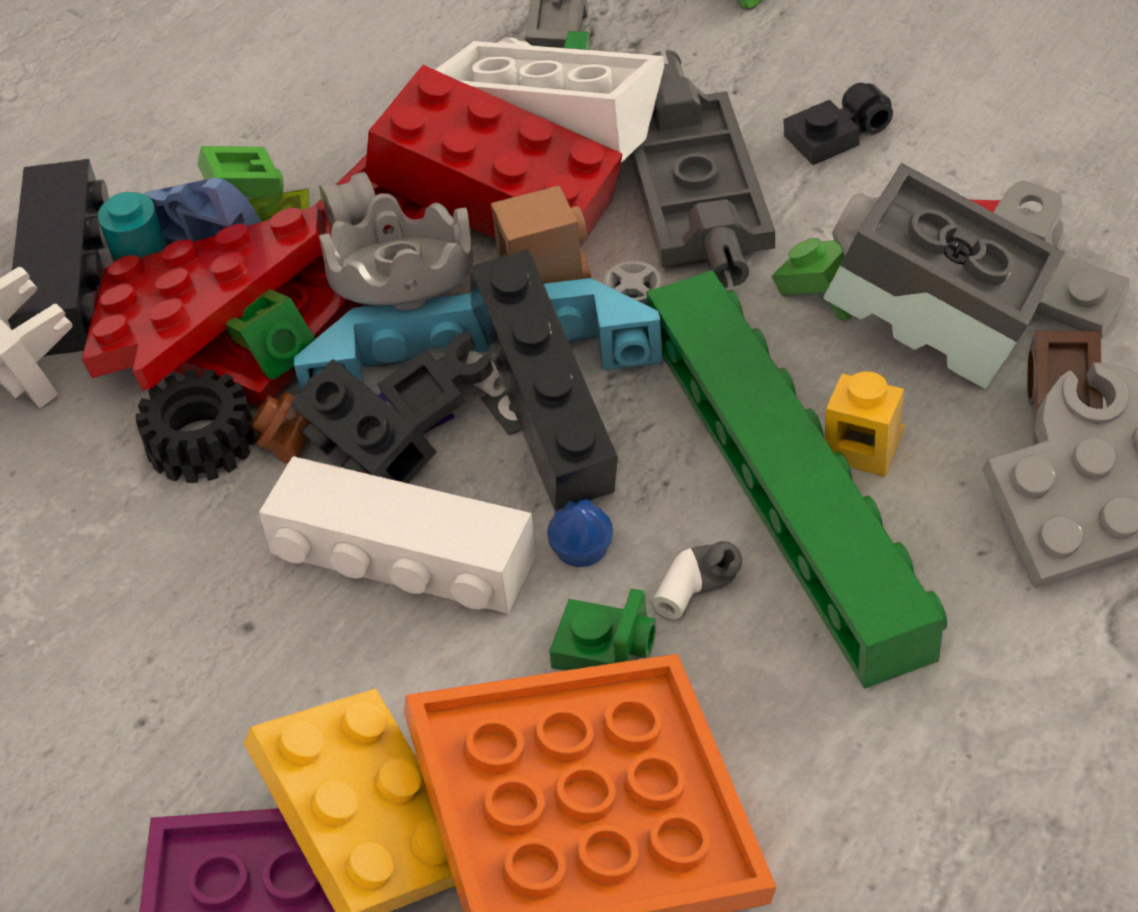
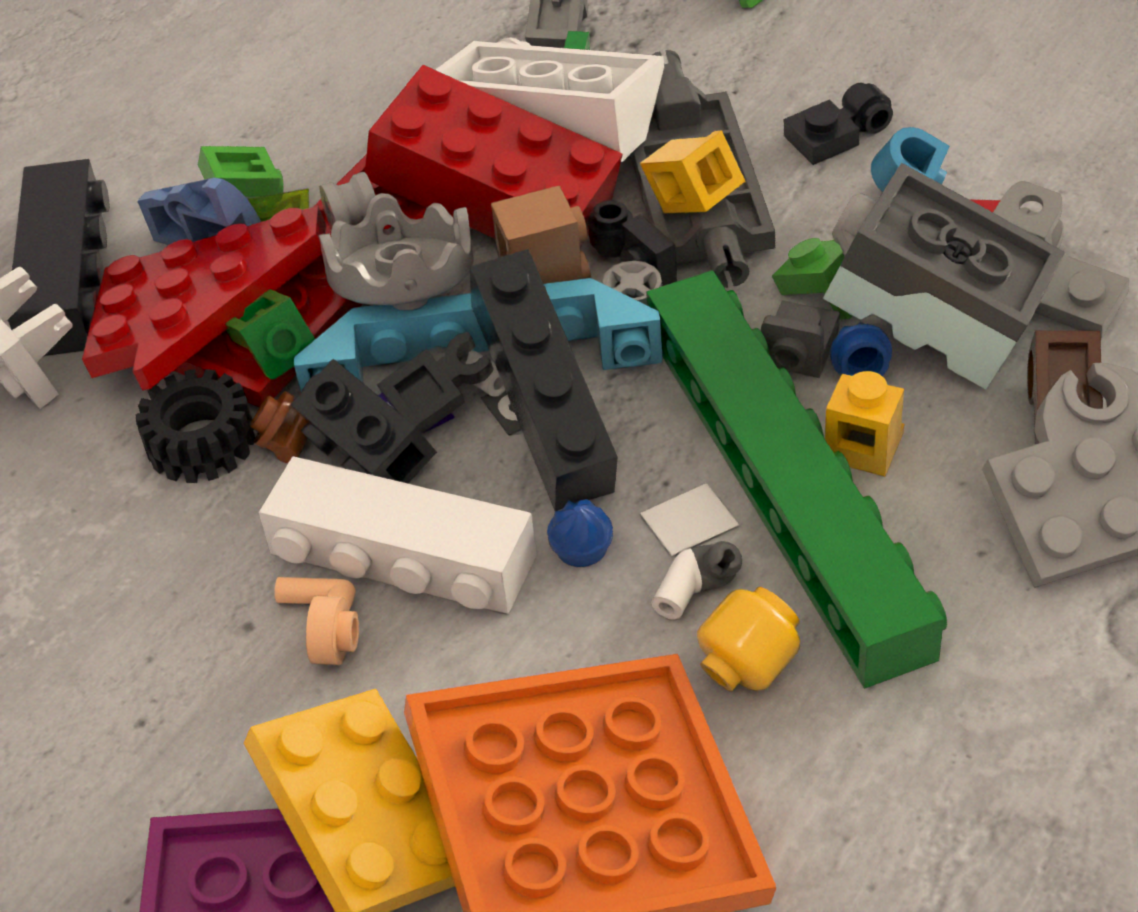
(131, 225): teal brick -> none
(330, 623): none -> light nougat plate
(603, 634): green bracket -> none
(618, 234): none -> black plate
(689, 519): none -> white sticker
(692, 173): none -> yellow brick
(748, 639): none -> yellow head
(801, 337): none -> dark grey bracket
(860, 350): none -> blue plate
(913, 148): none -> dark azure plate

